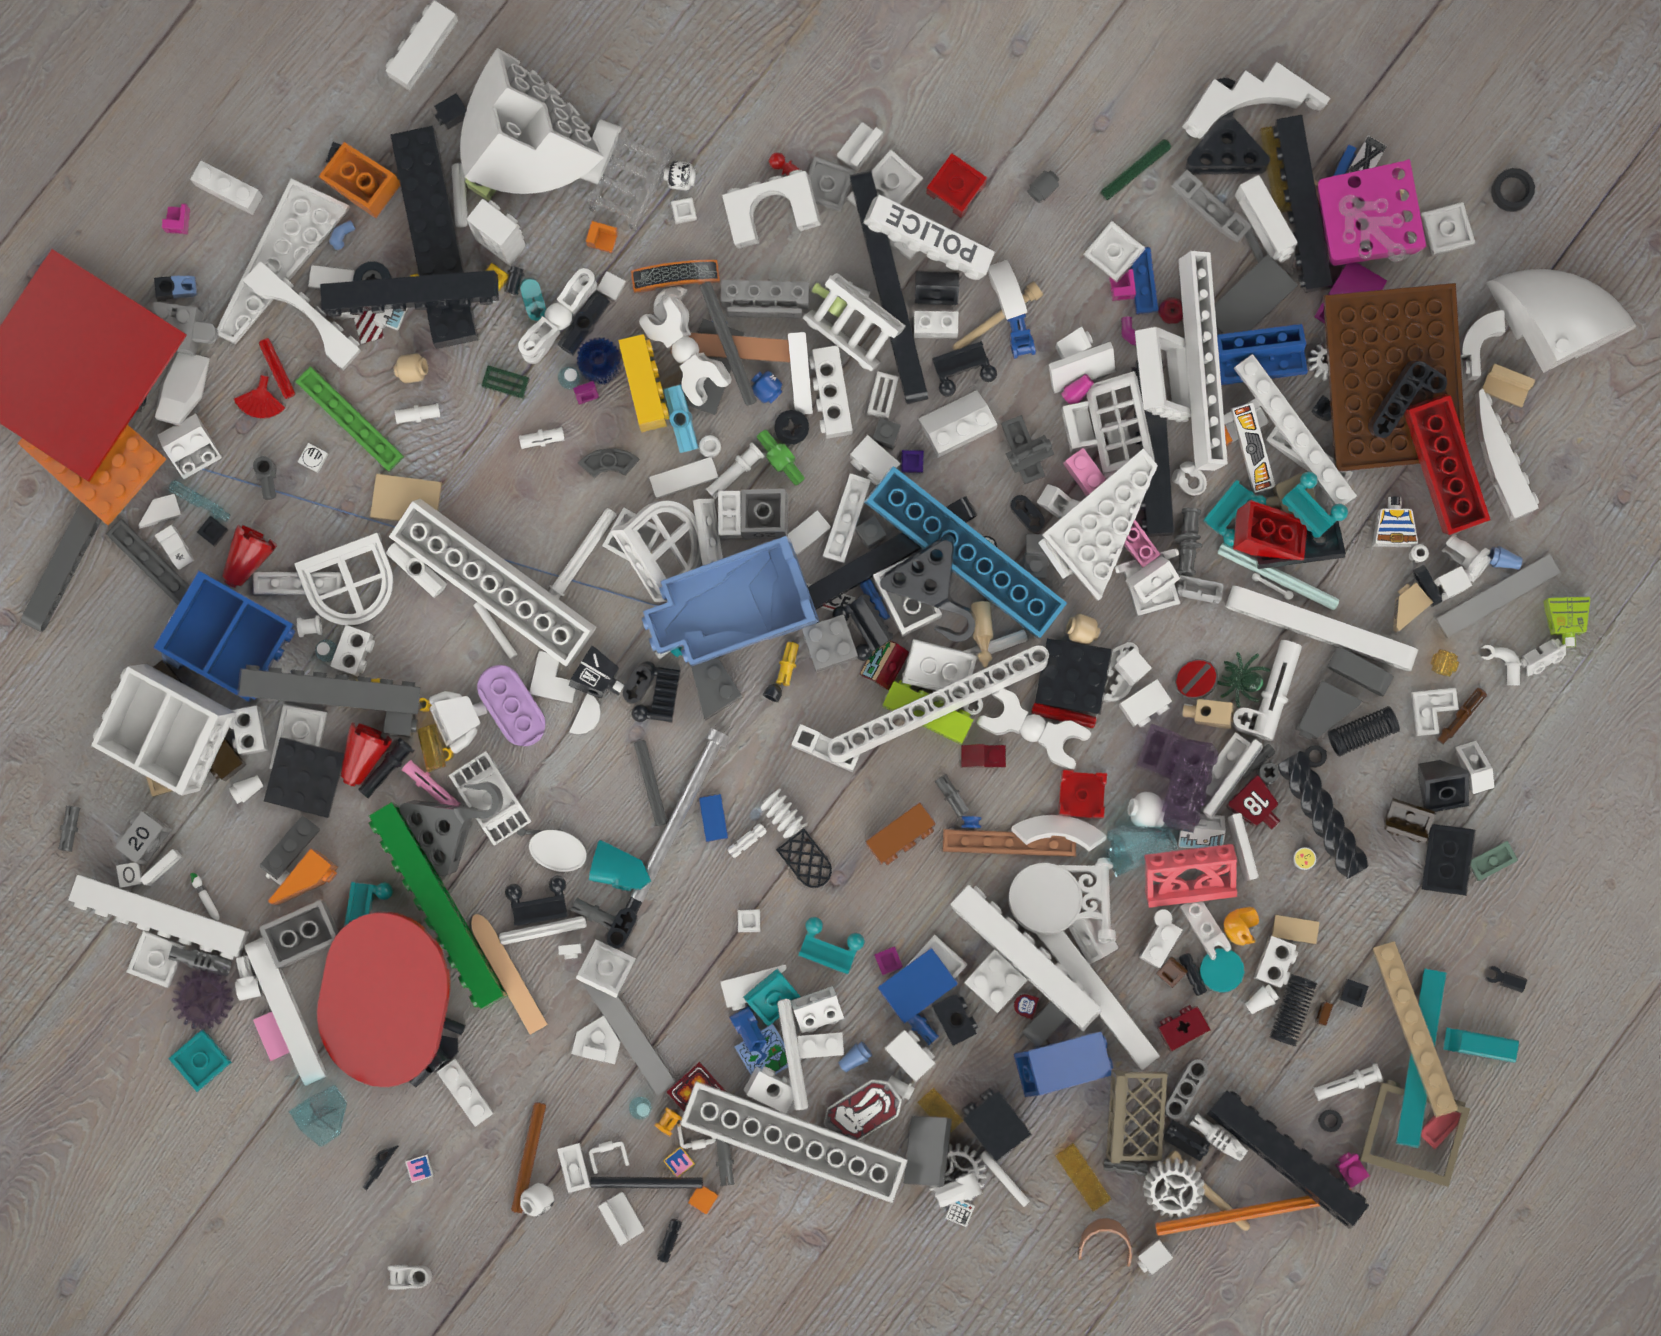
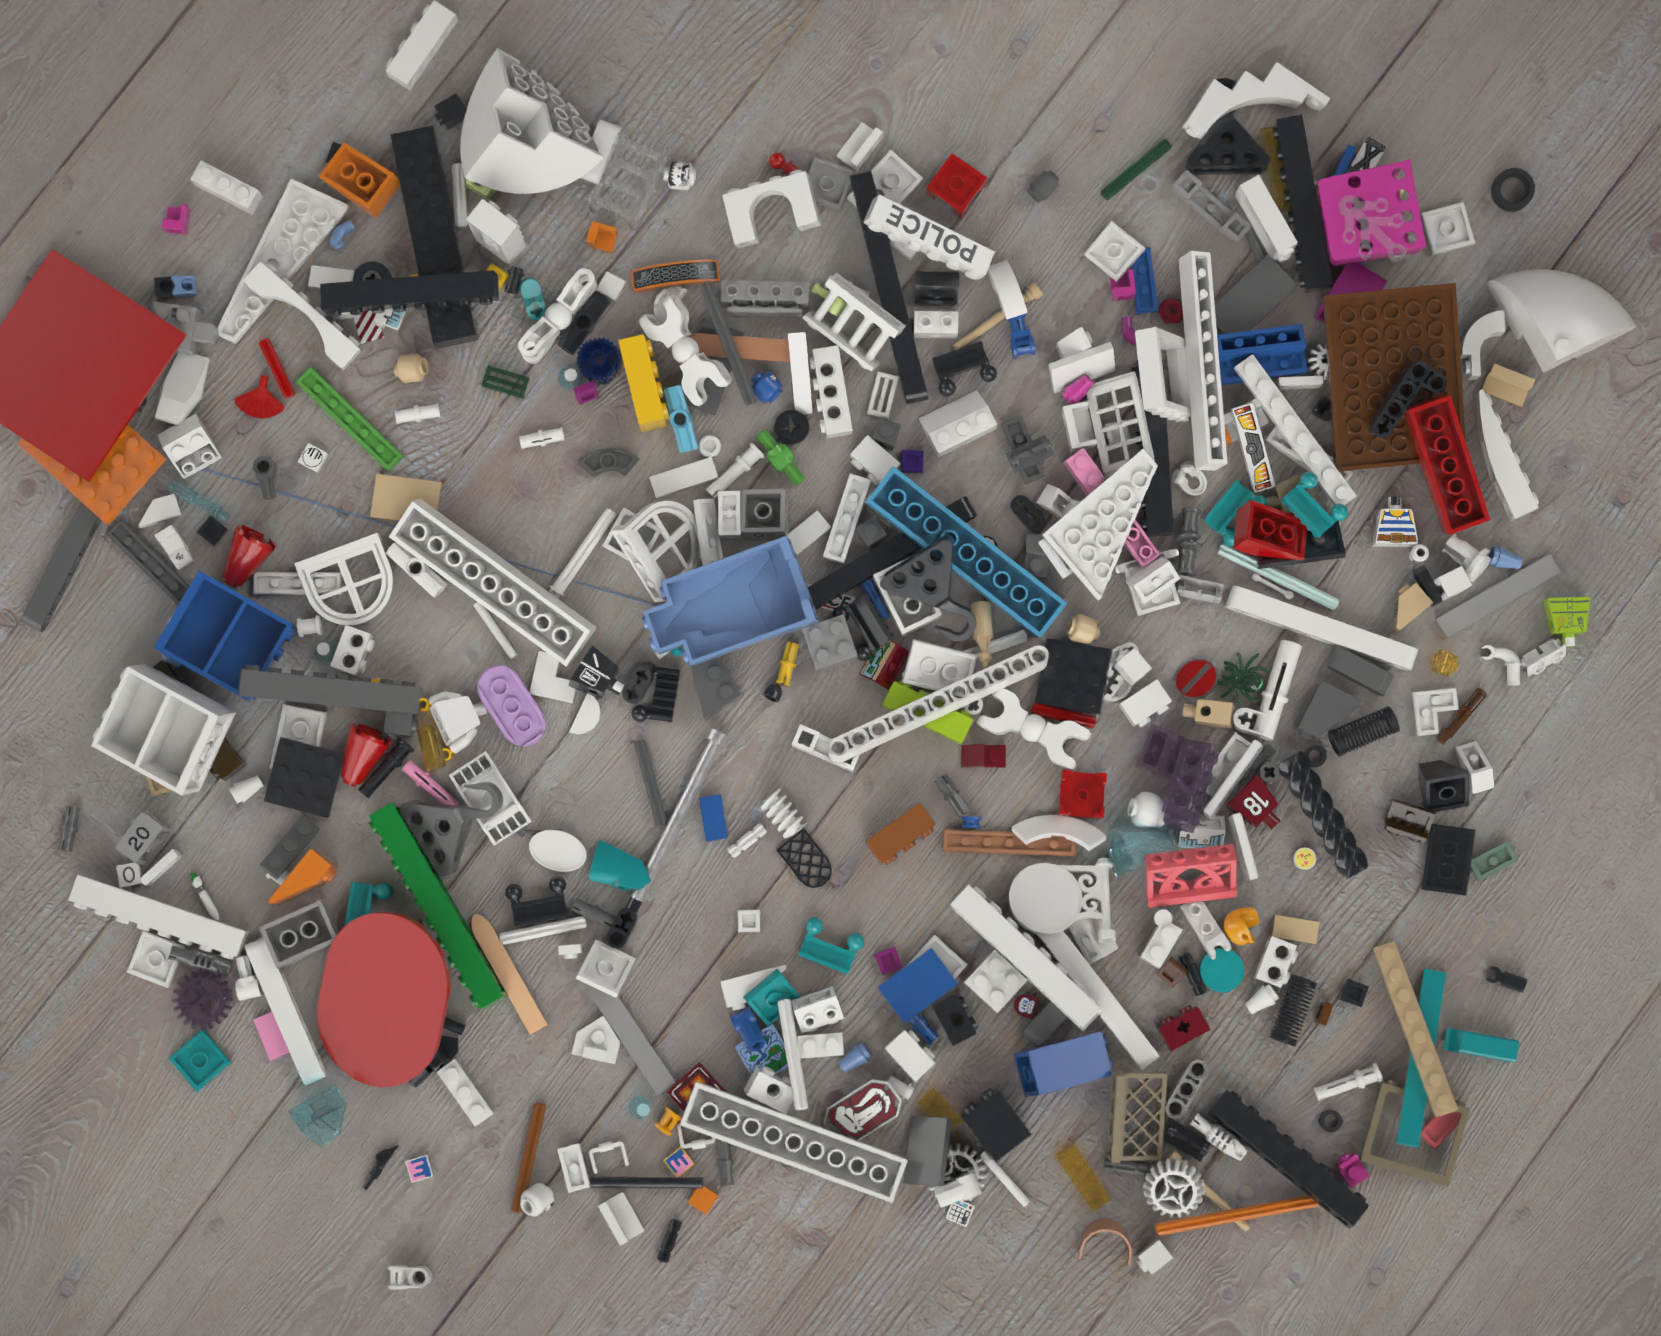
(254, 729): white brick -> none
(683, 210): white tile -> none
(1302, 382): none -> white tile

